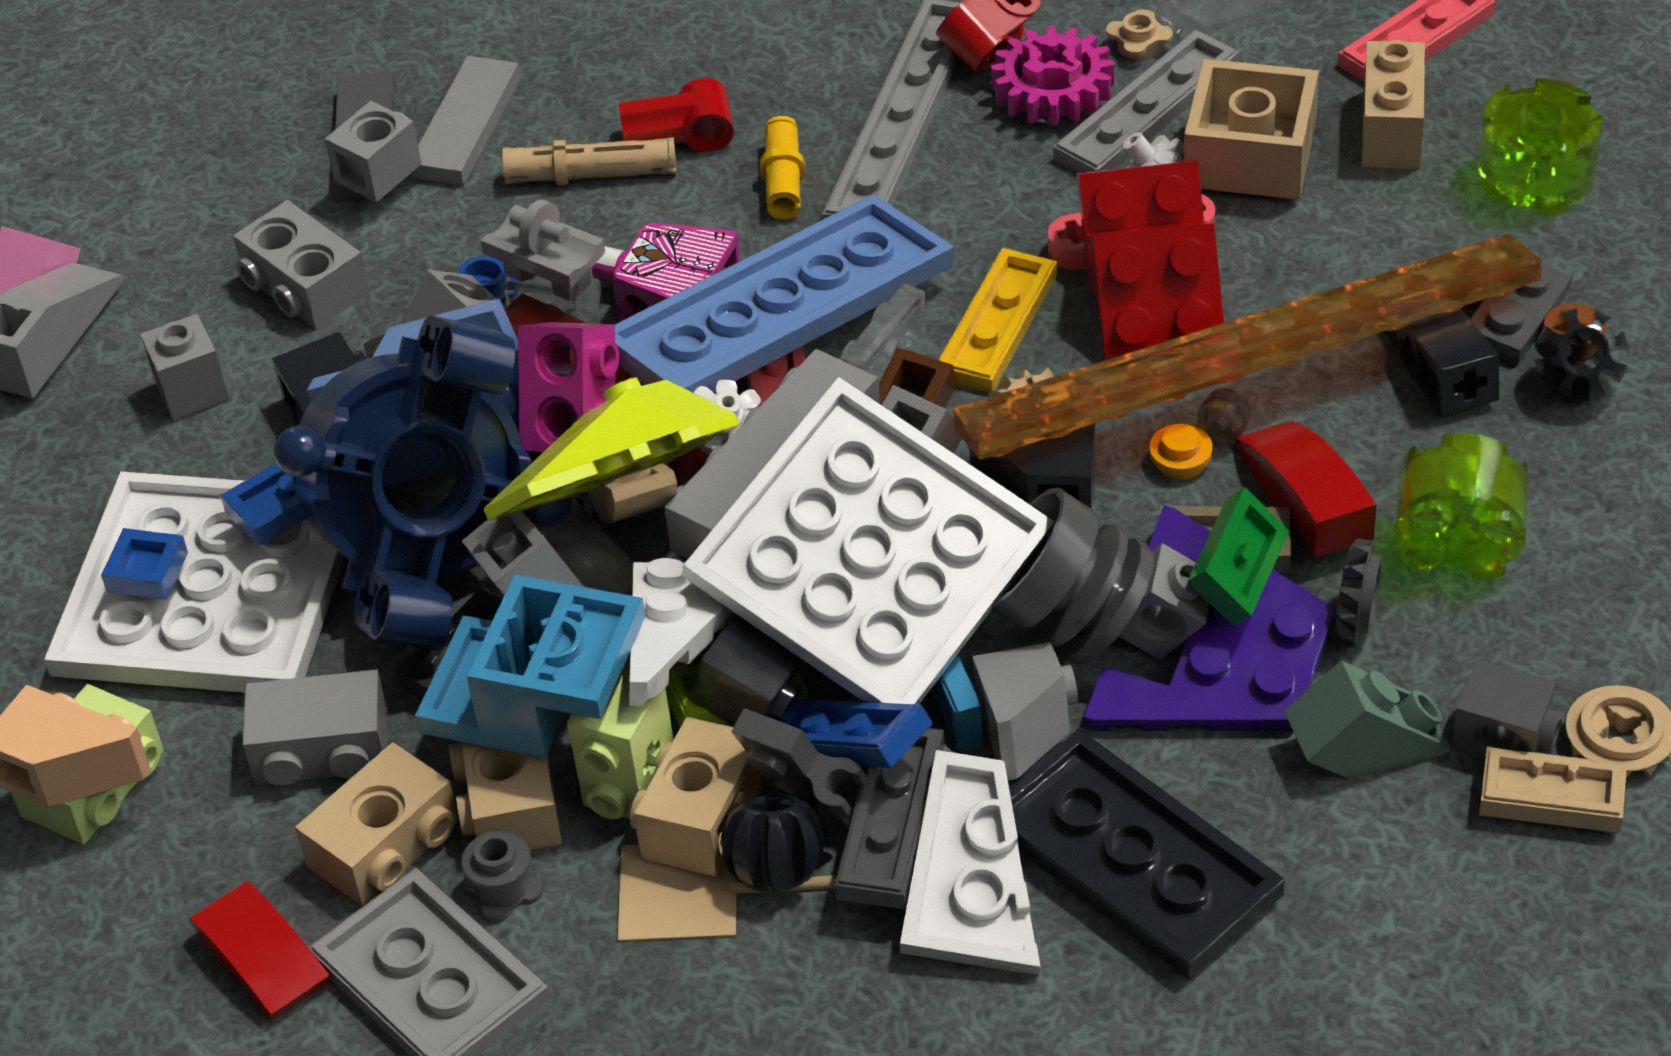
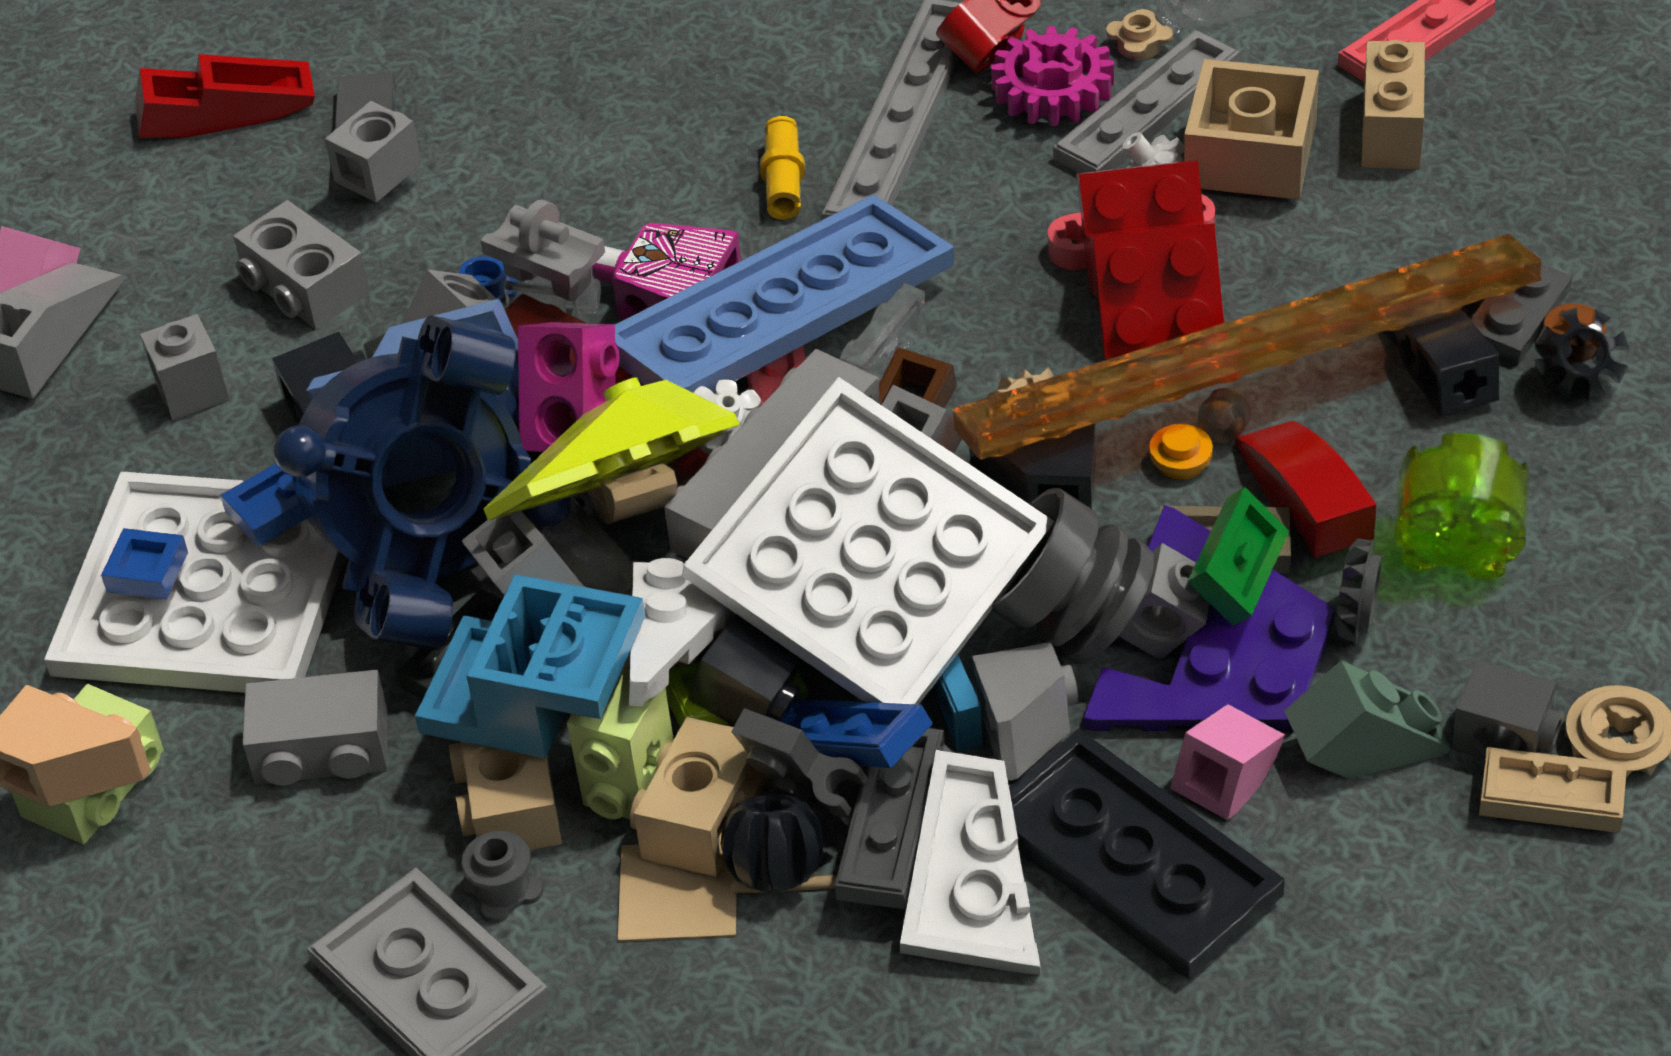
(228, 90): none -> red slope
(260, 950): red slope -> none
(378, 824): tan brick -> none
(466, 120): light grey tile -> none
(581, 161): tan pin -> none
(694, 117): red piece -> none
(998, 318): yellow tile -> none
(1225, 760): none -> bright pink brick
(1540, 145): clear neon green brick -> none

